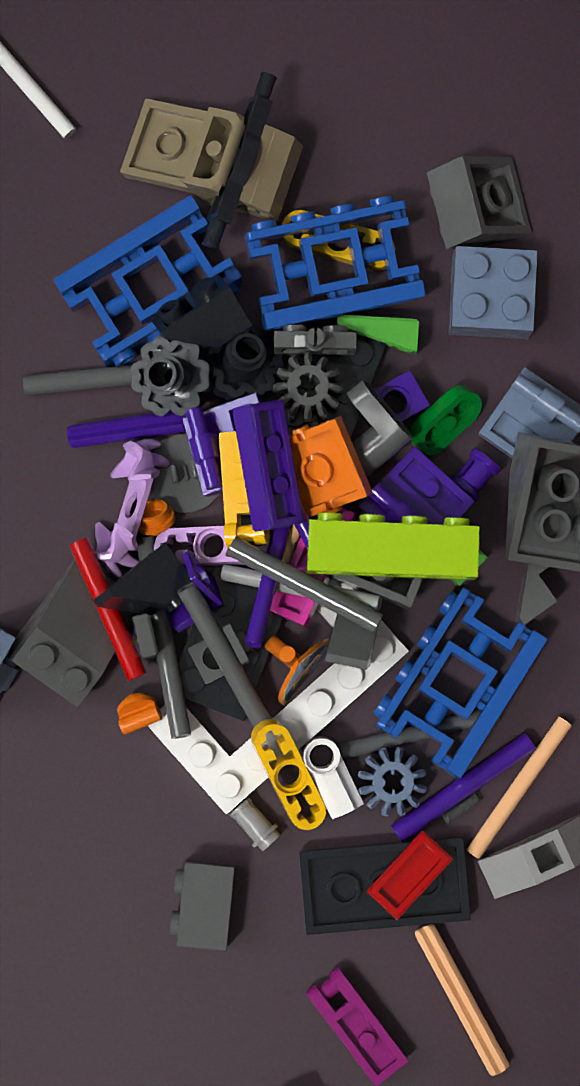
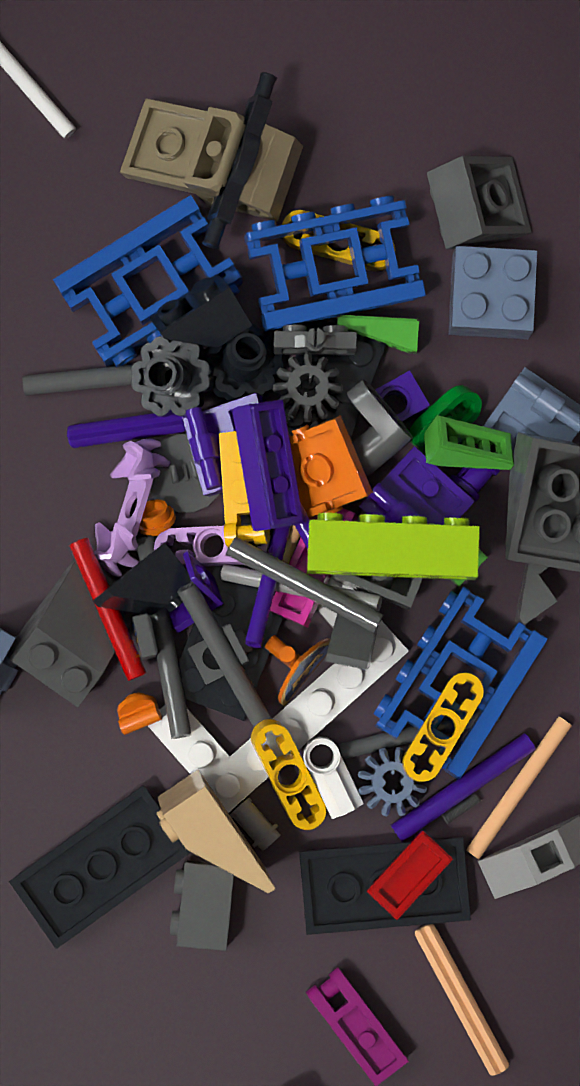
(98, 868): none -> black plate
(205, 828): none -> tan slope
(443, 447): none -> bright green slope
(467, 706): none -> yellow beam

